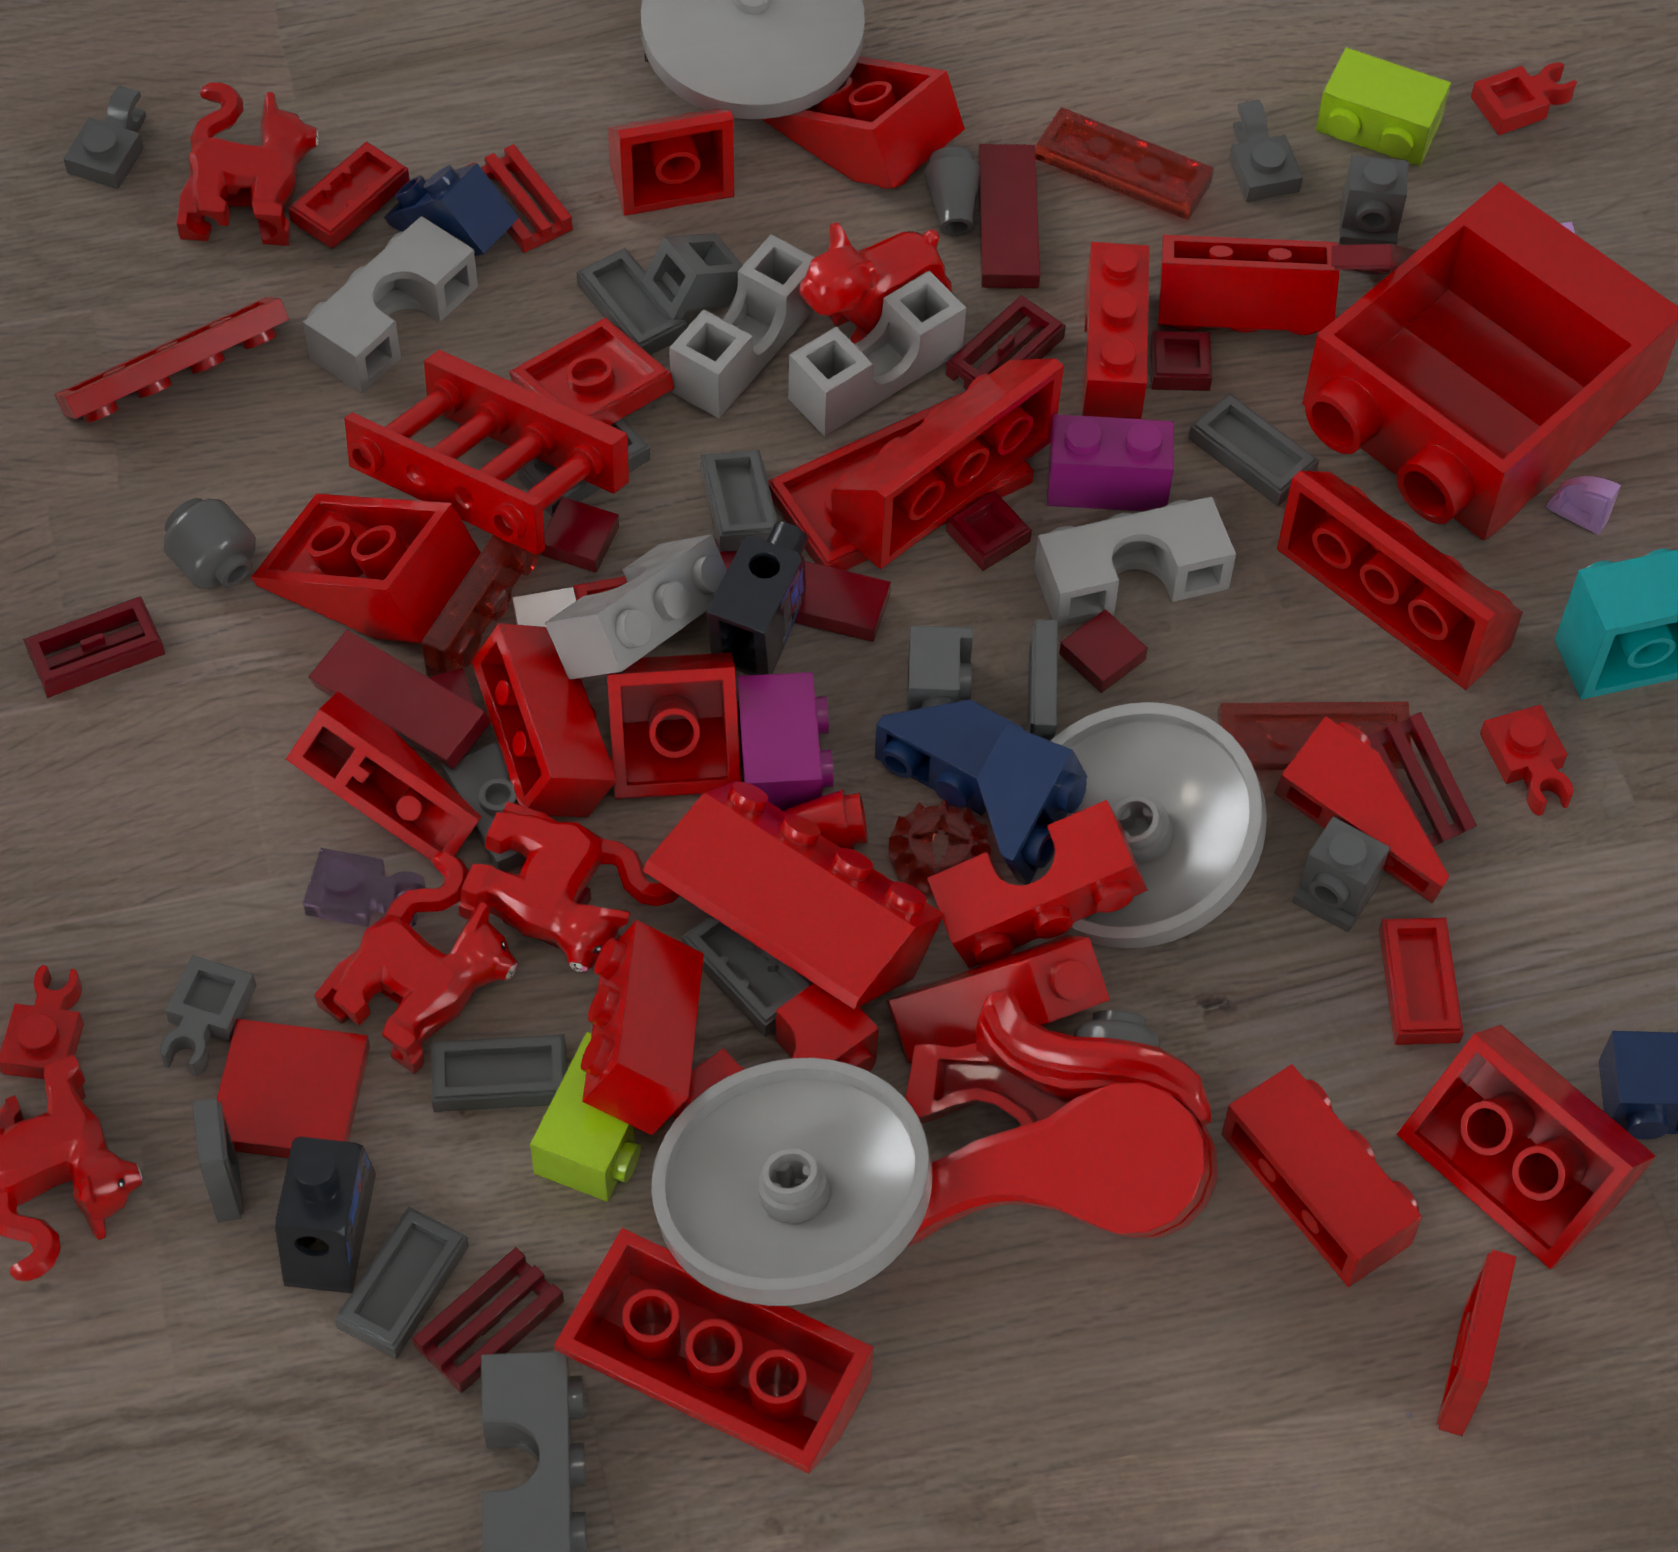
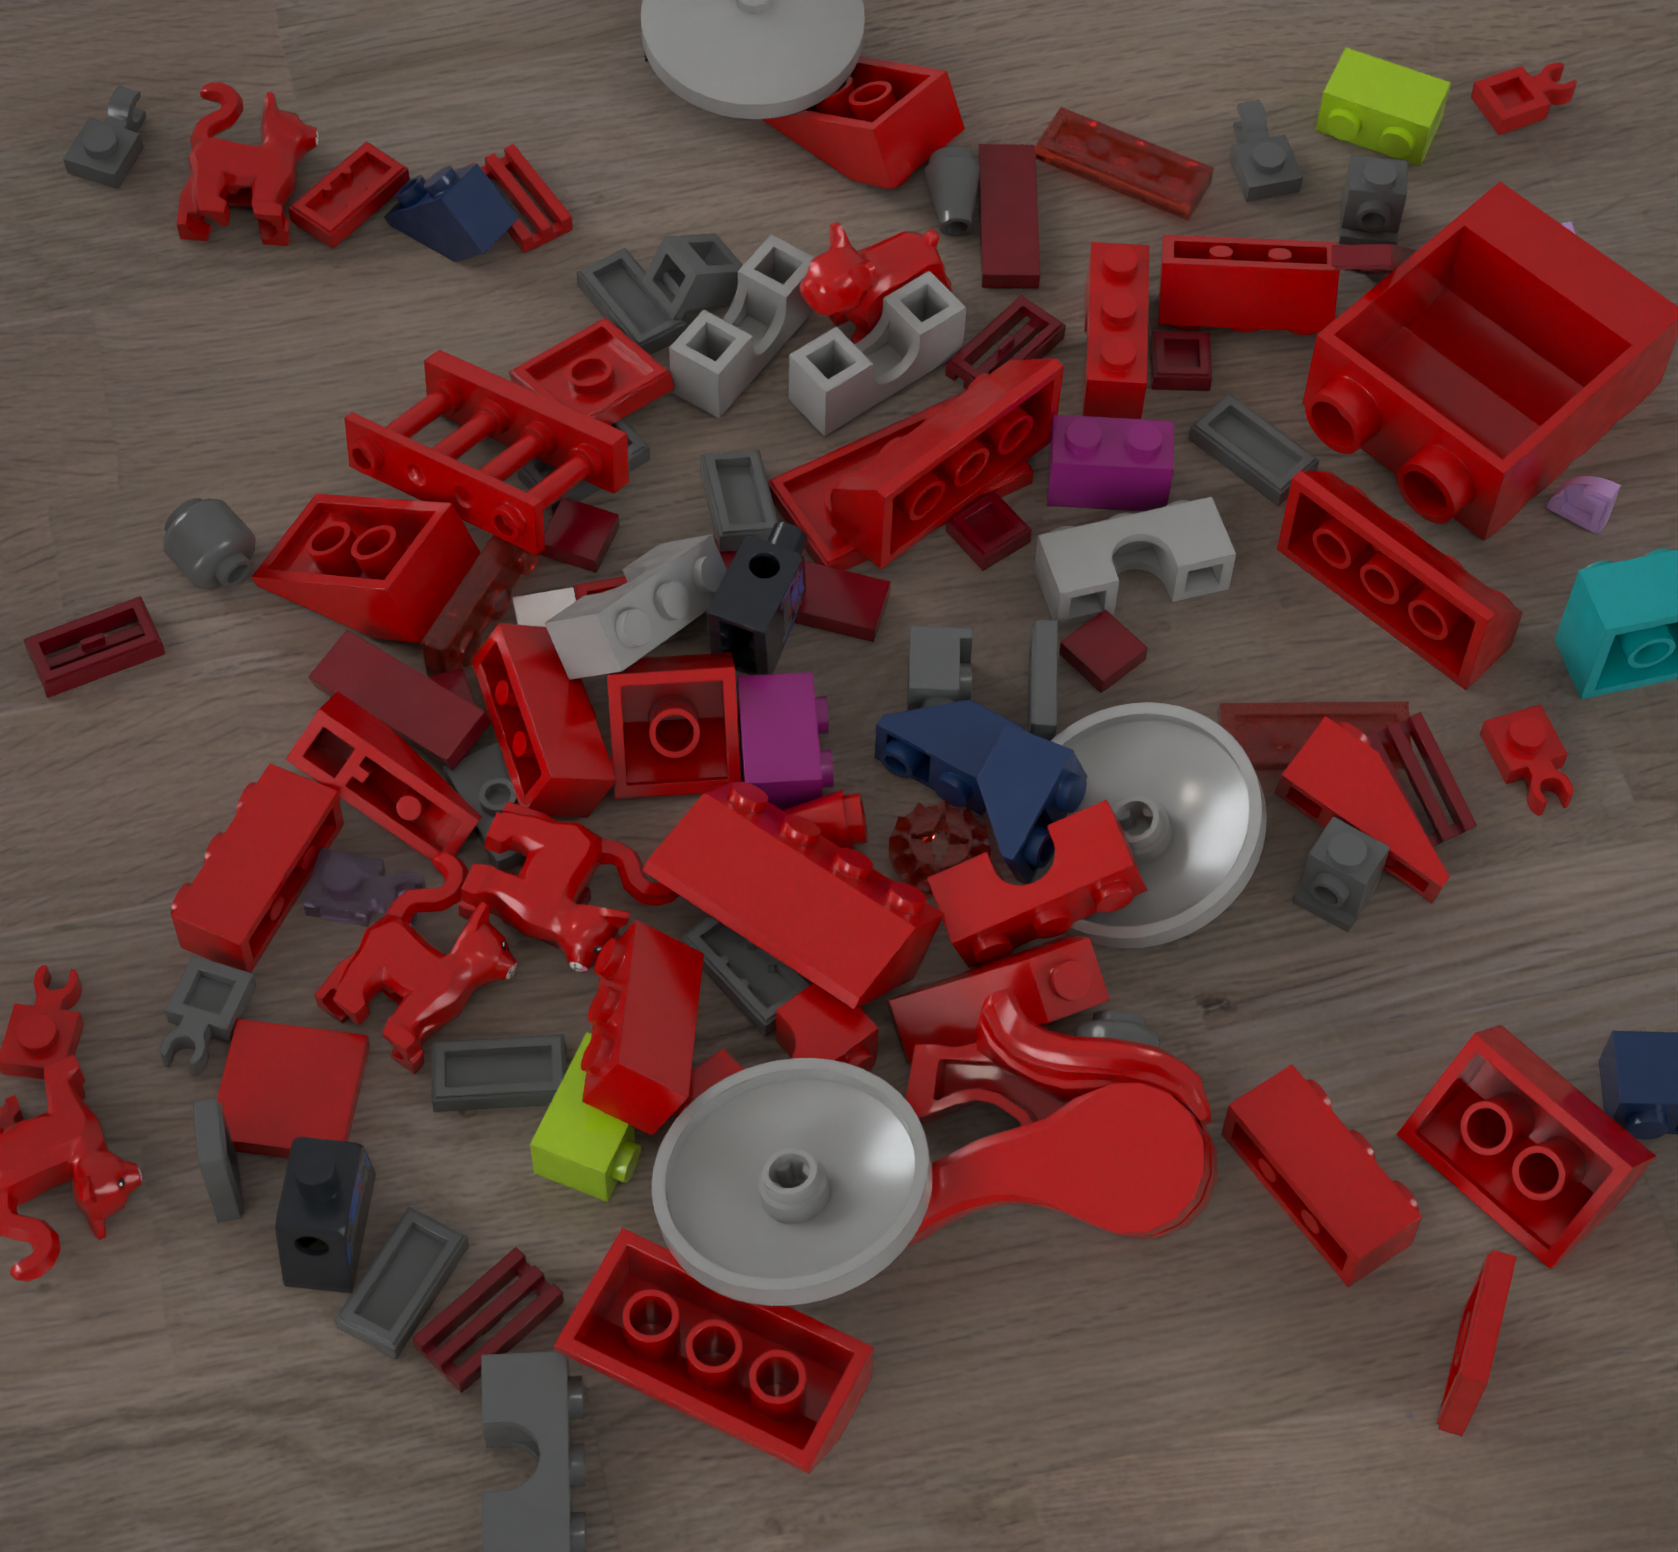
(151, 370): red plate -> none
(256, 868): none -> red brick
(415, 271): light grey arch -> none
(673, 160): red slope -> none
(1420, 981): red tile -> none

